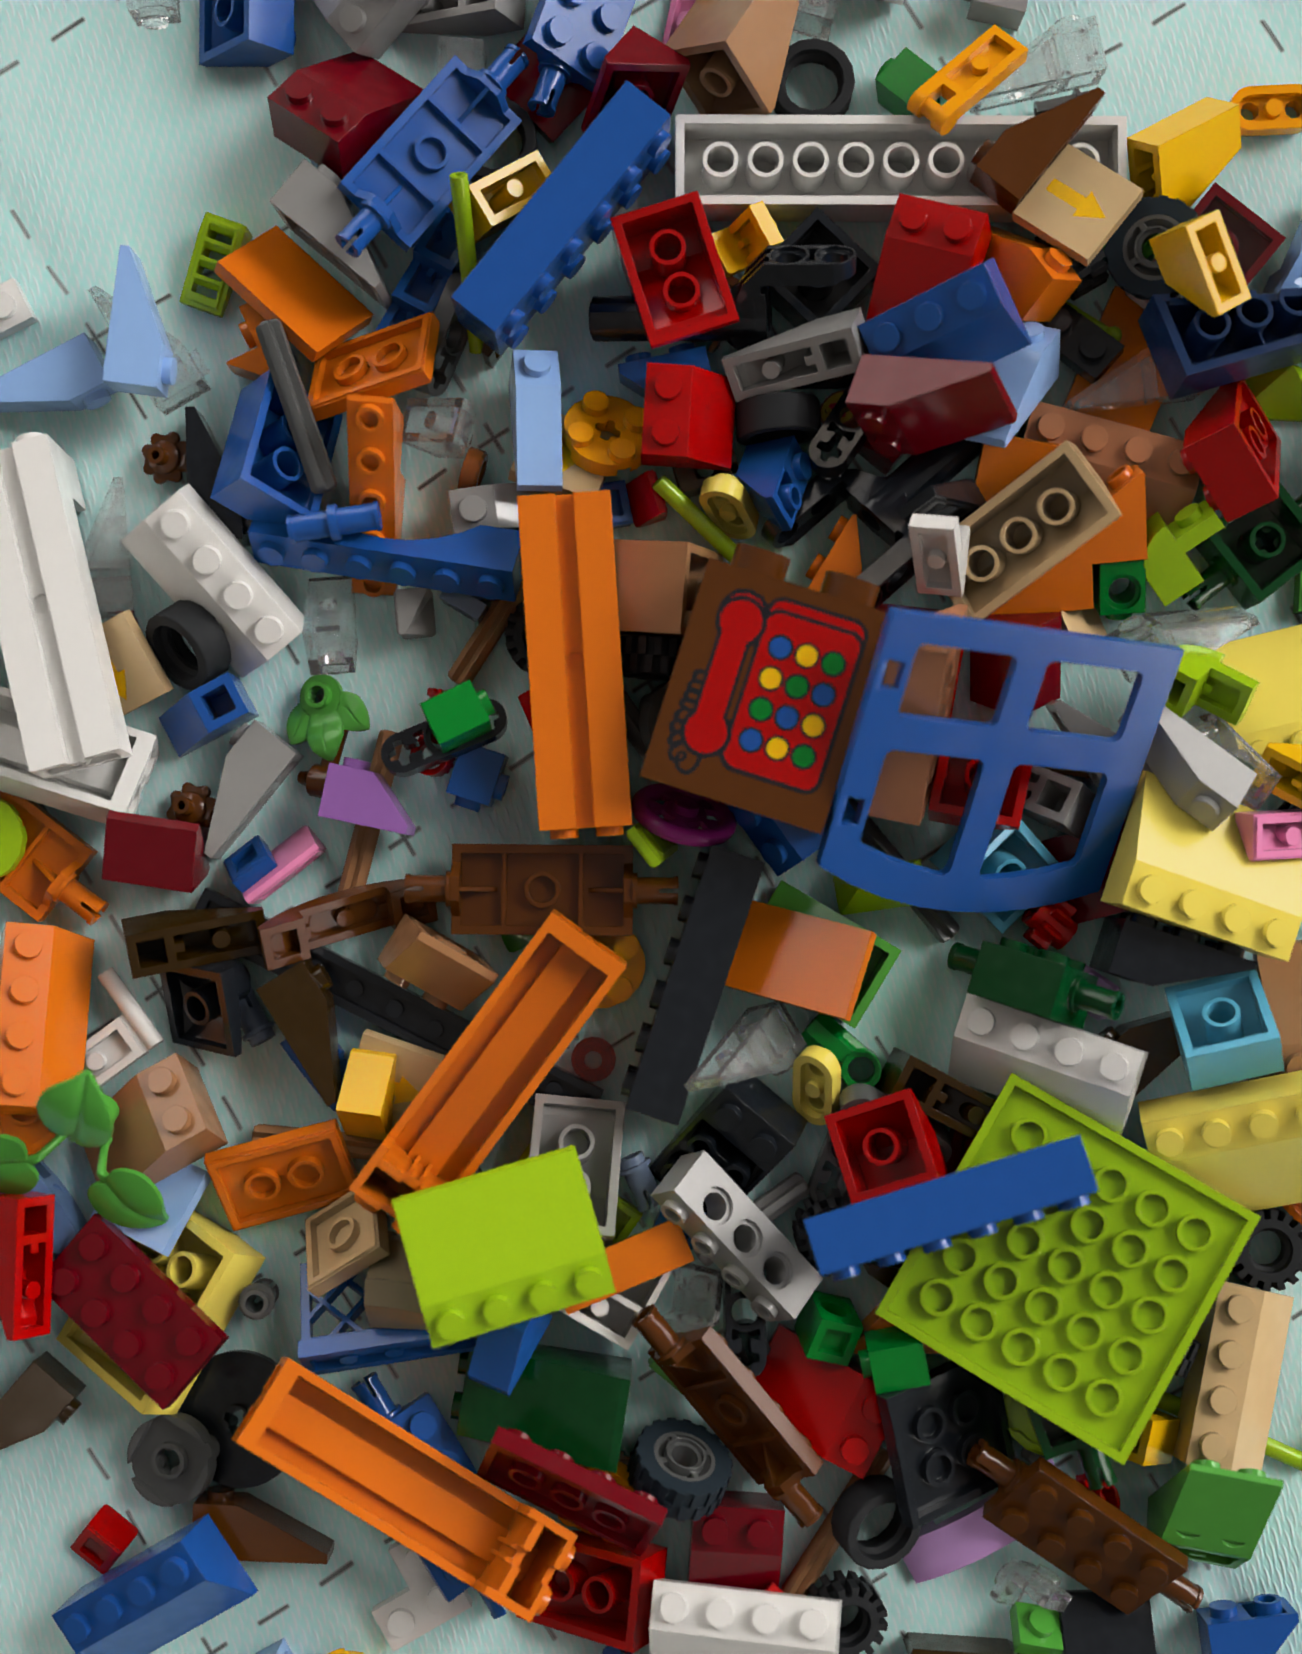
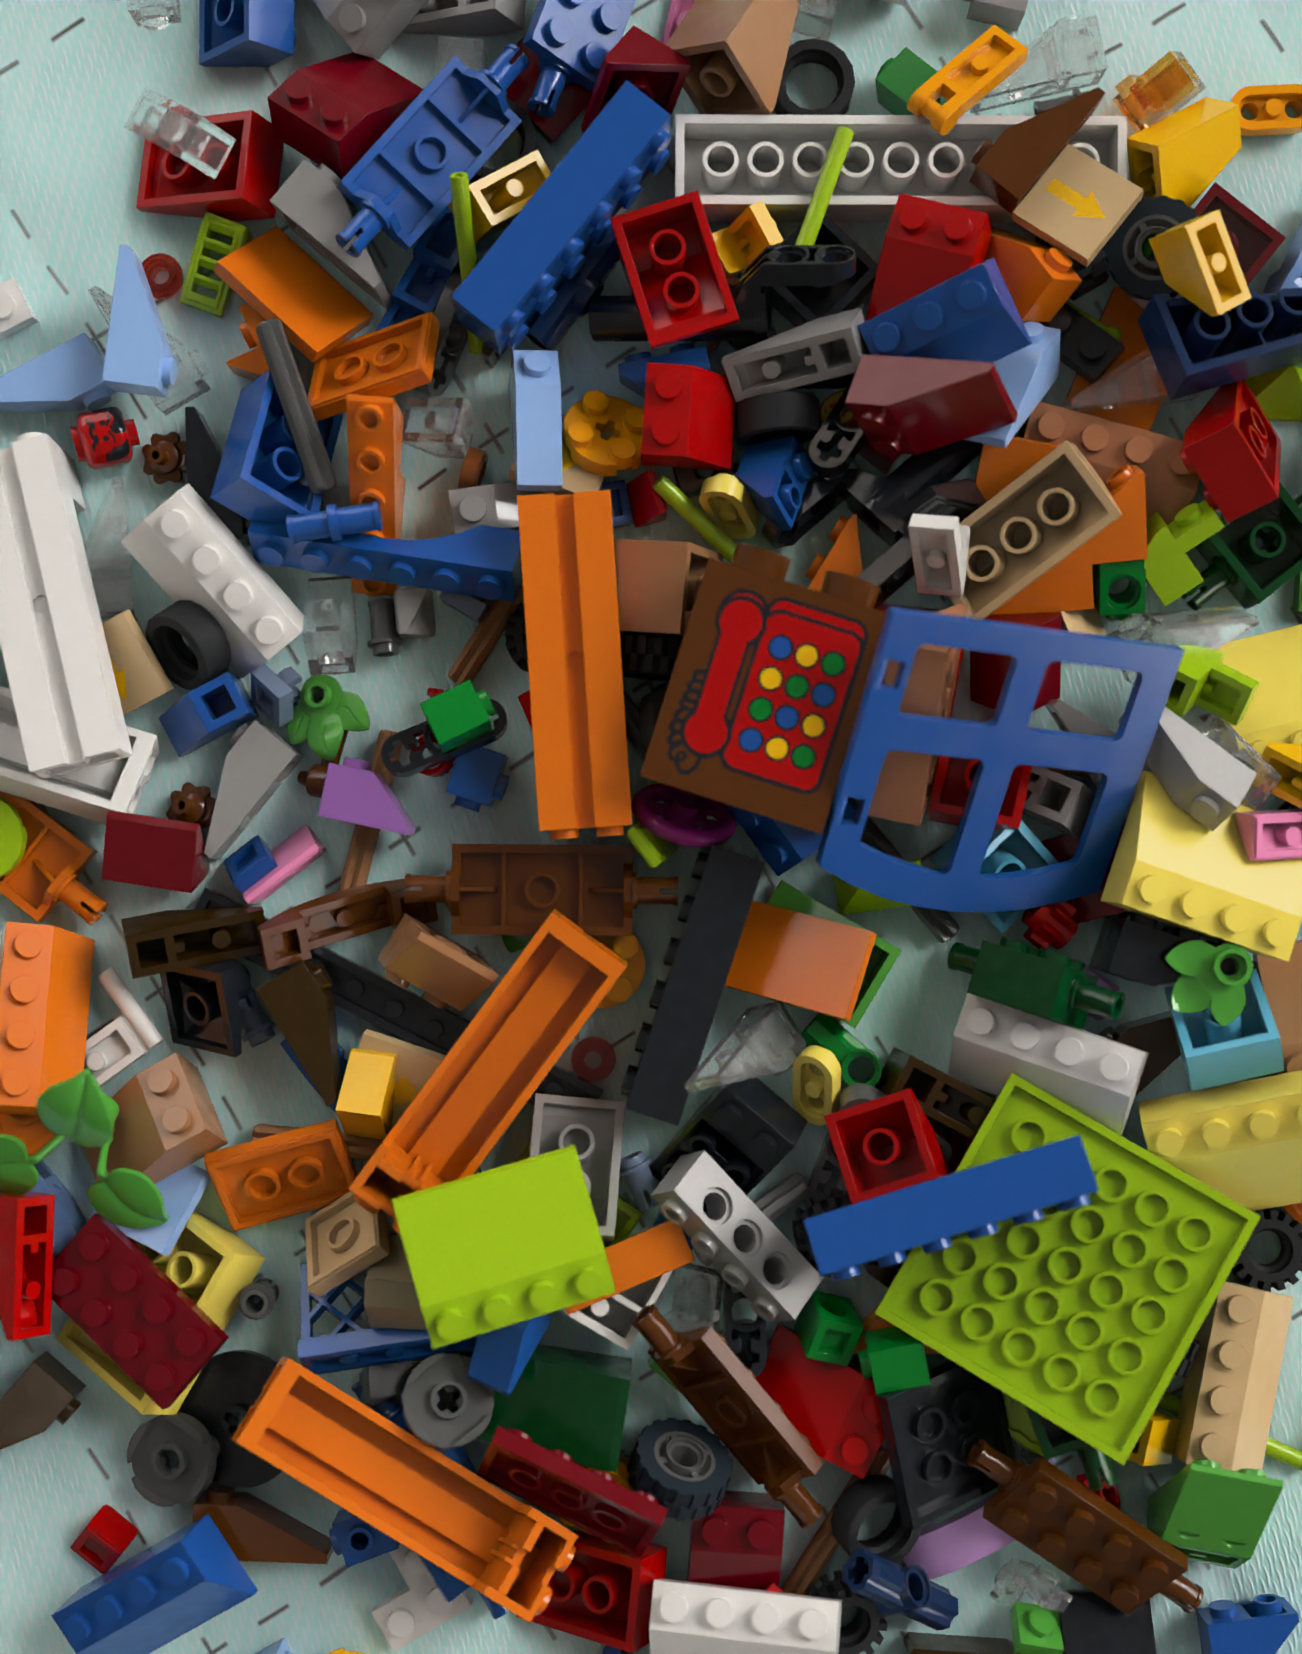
(104, 438): none -> red head
(163, 262): none -> clear red plate
(180, 132): none -> clear slope
(241, 187): none -> red slope
(275, 693): none -> sand blue tile
(358, 1539): none -> blue brick
(383, 628): none -> dark grey pin
(384, 1381): none -> black slope
(445, 1428): none -> dark grey plate
(574, 296): none -> dark blue piece
(825, 186): none -> lime bar
(899, 1589): none -> dark blue piece
(1158, 91): none -> clear orange brick
(1204, 984): none -> bright green plate

